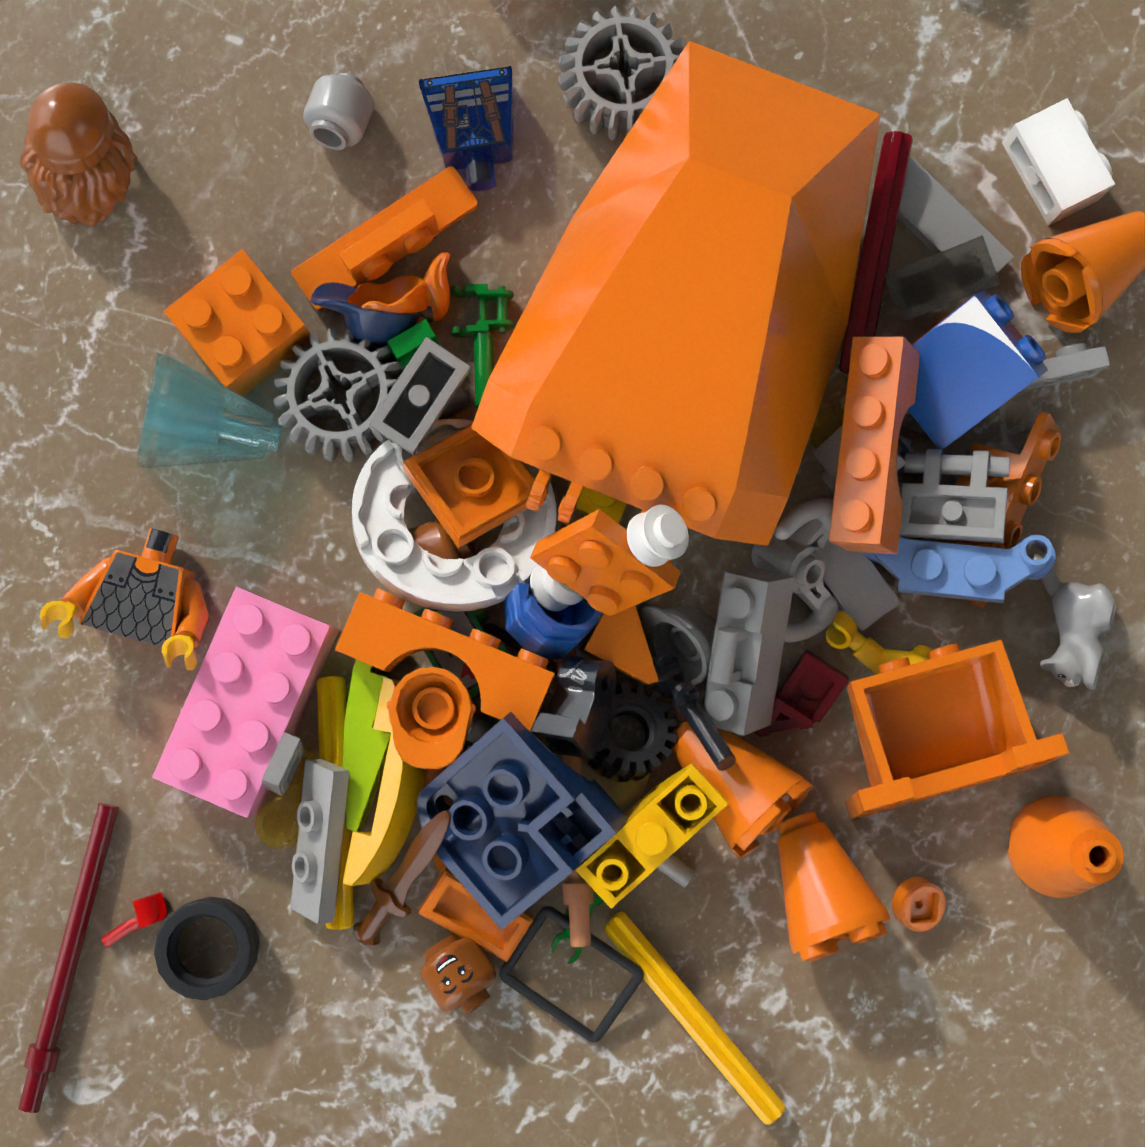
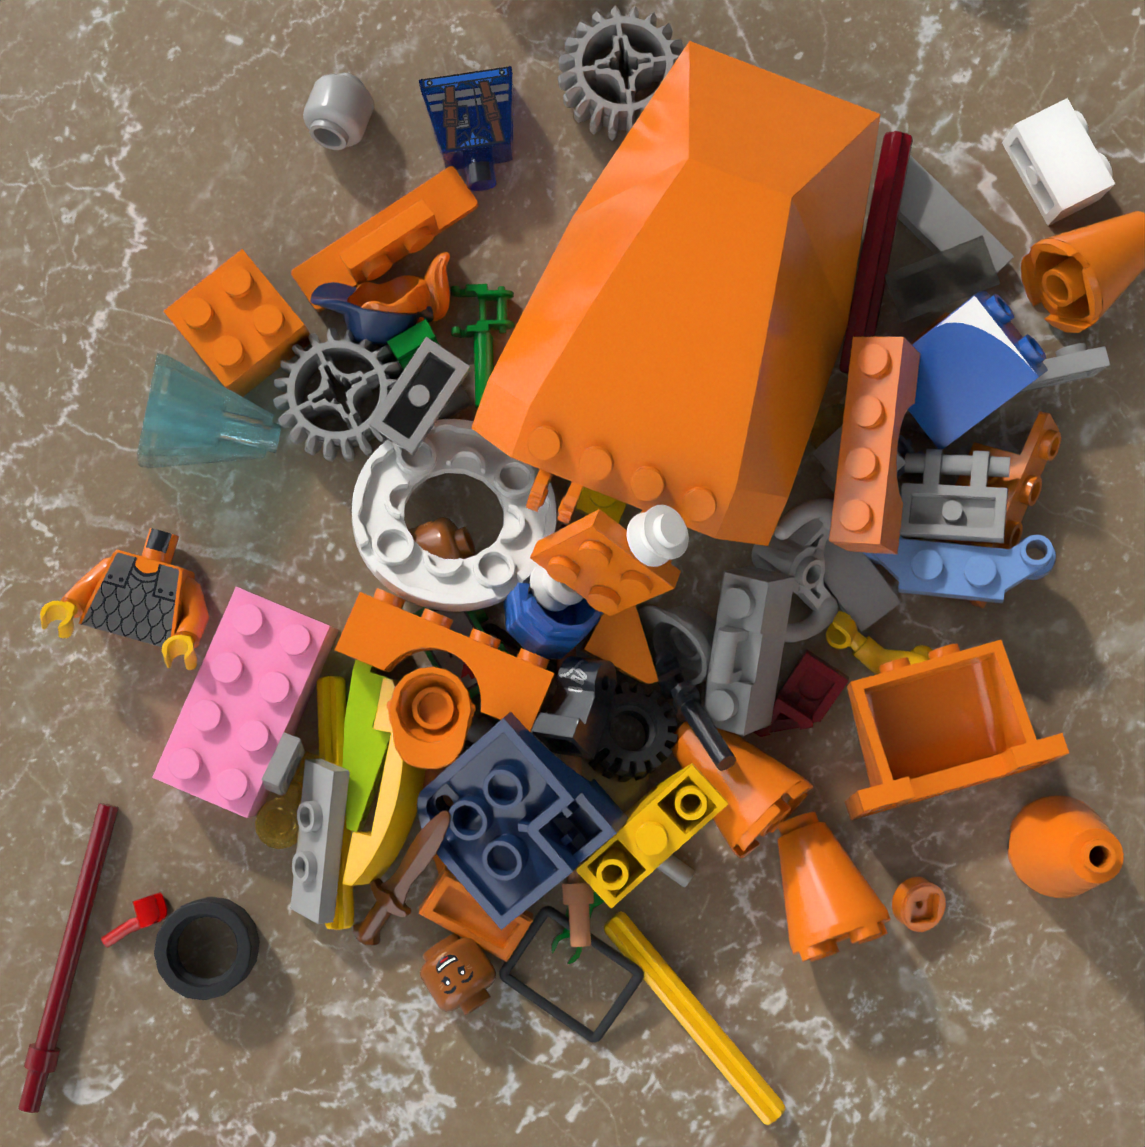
(76, 154): dark orange hair -> none
(469, 484): orange tile -> none
(1082, 618): light grey animal -> none

